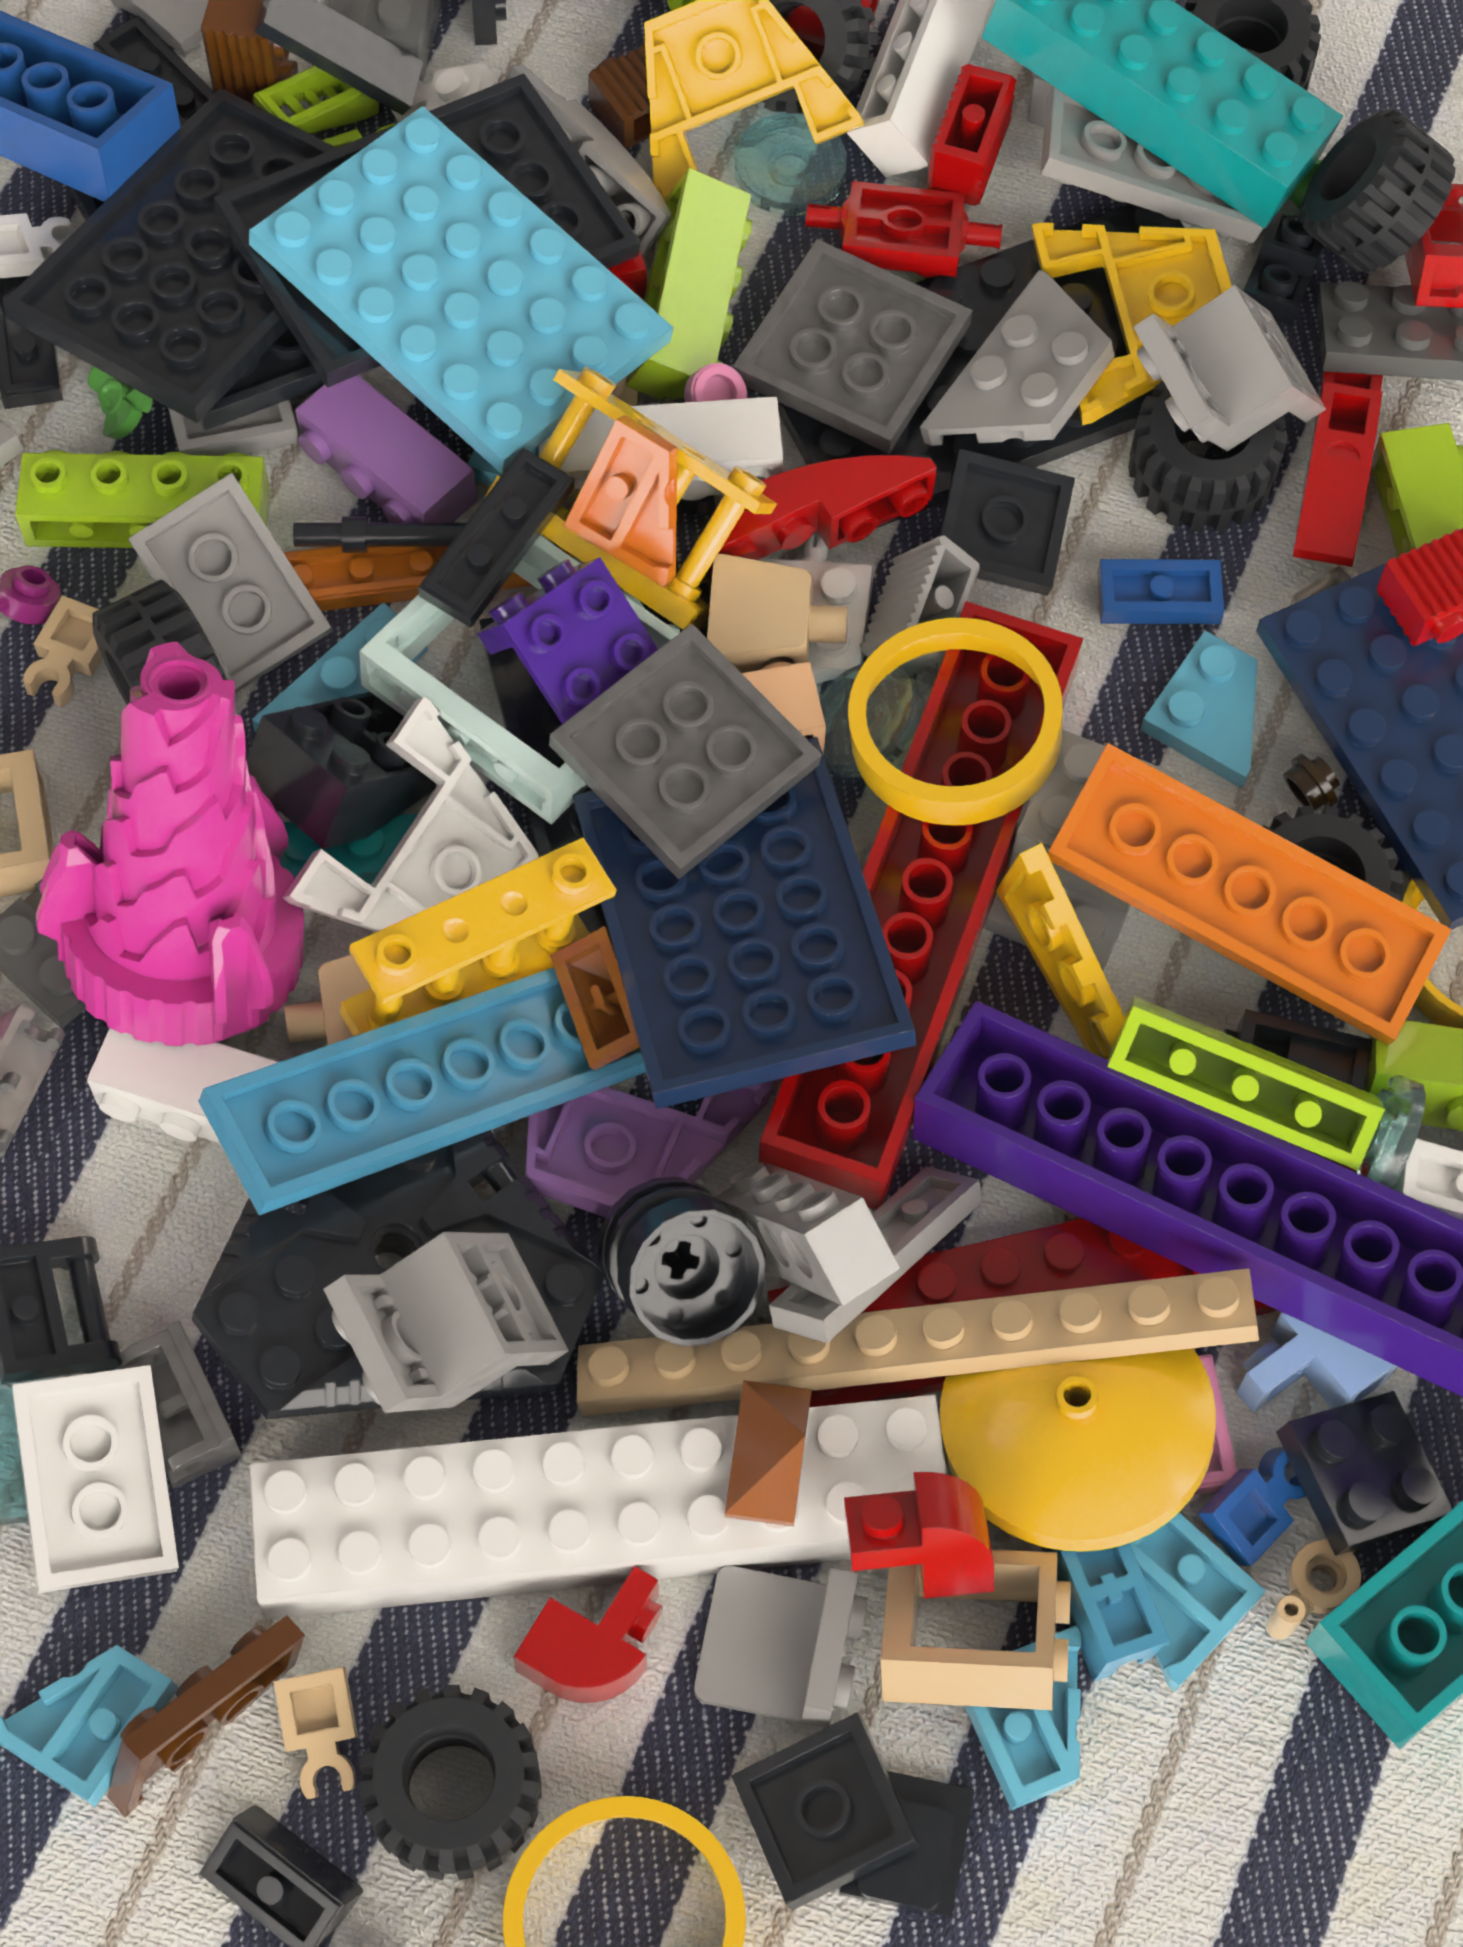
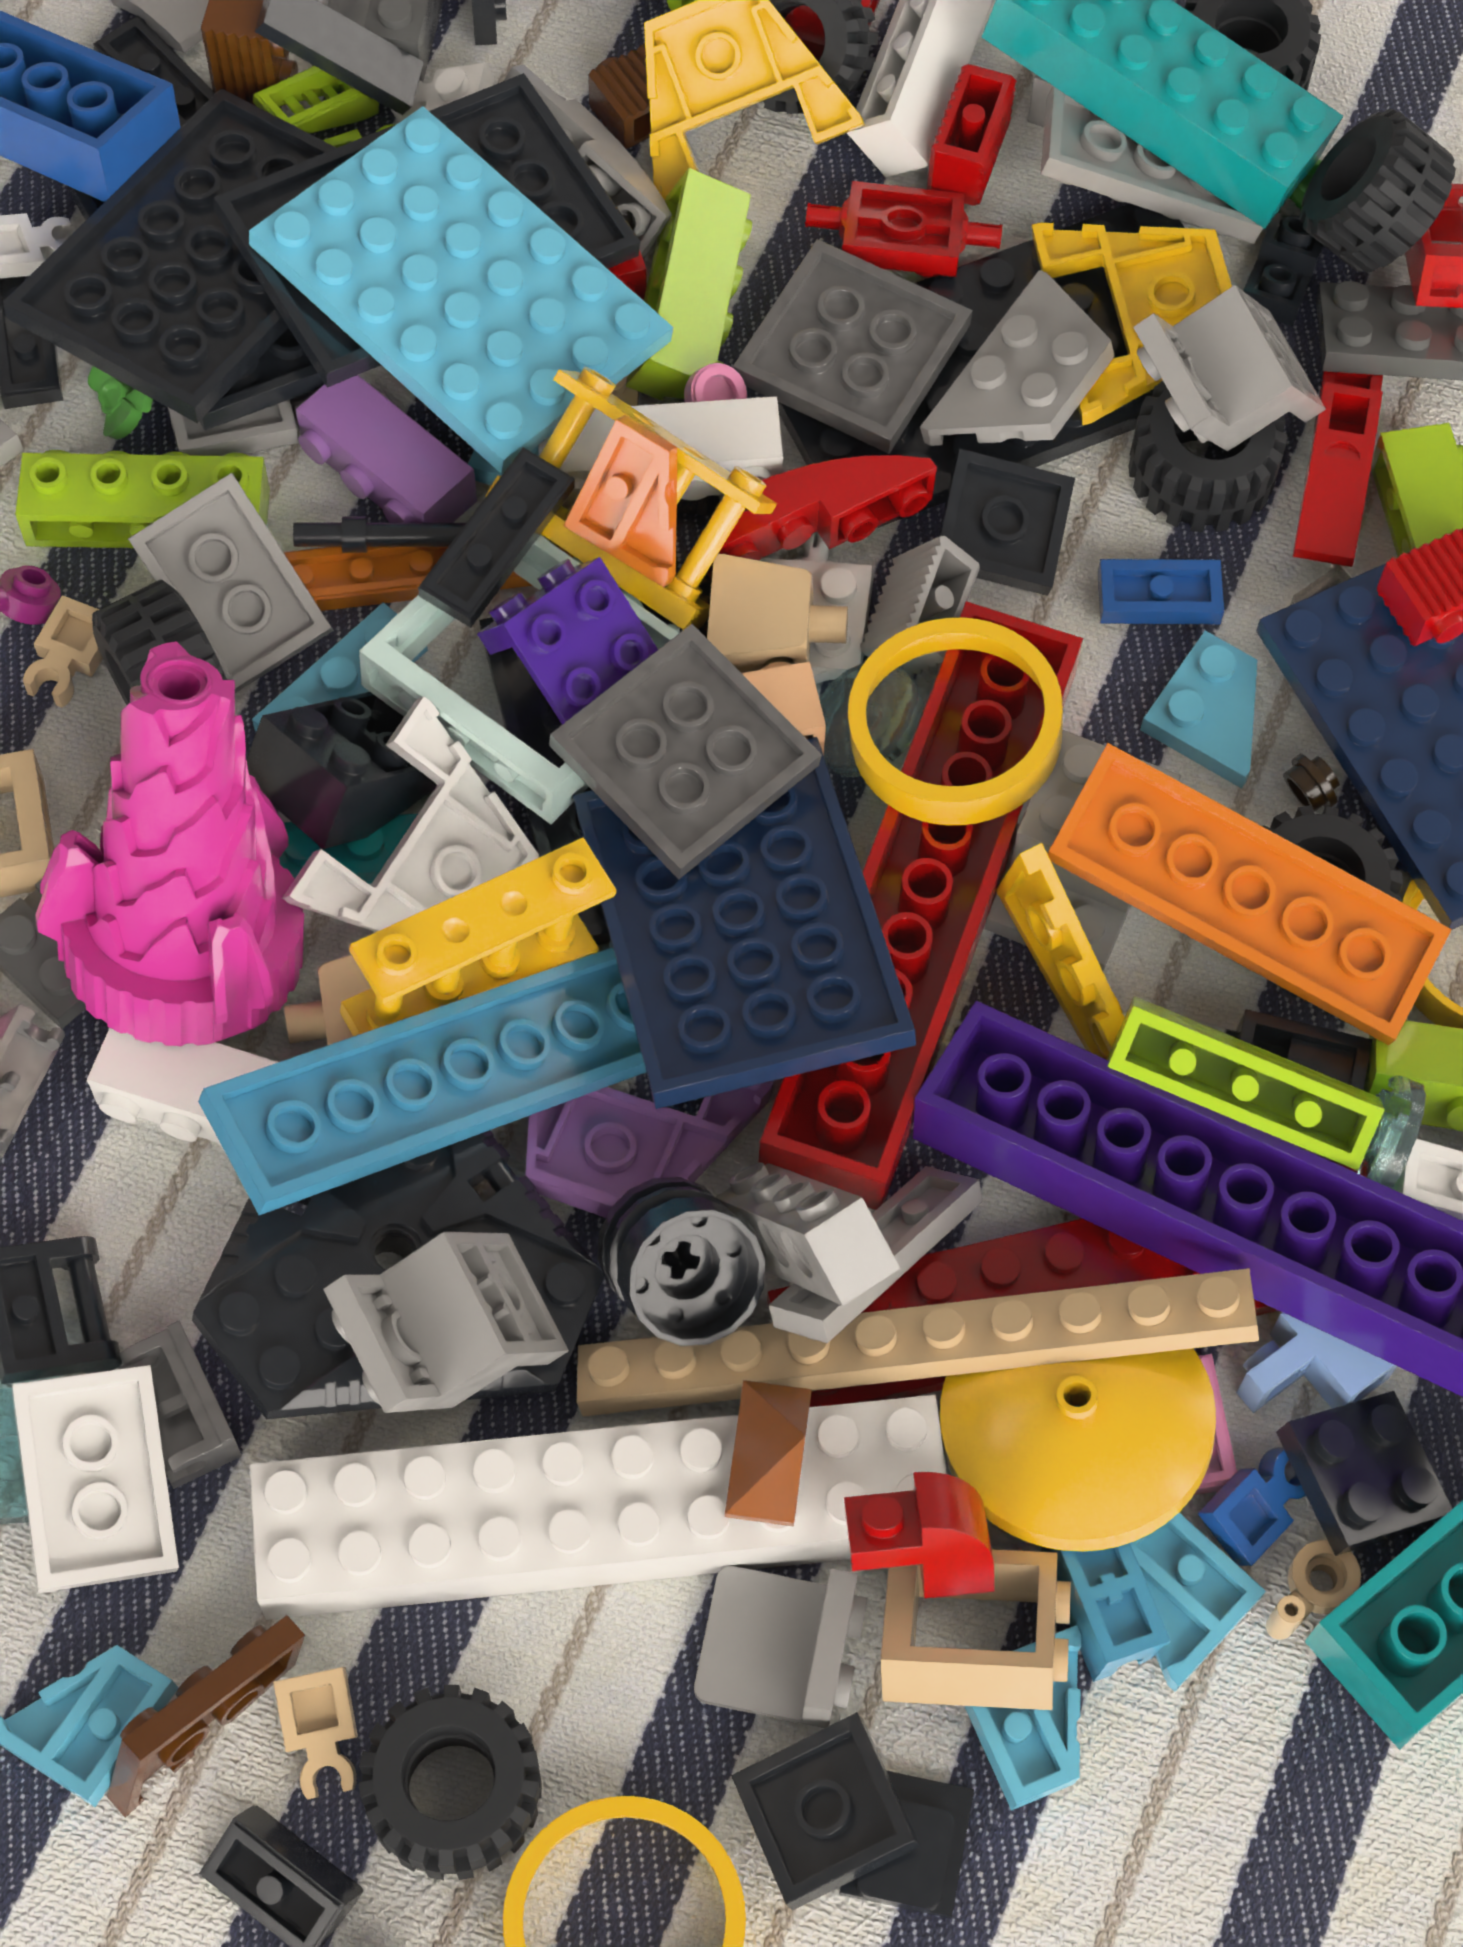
(587, 1659): red brick -> none
(596, 997): dark orange slope -> none
(785, 167): clear light blue tile -> none

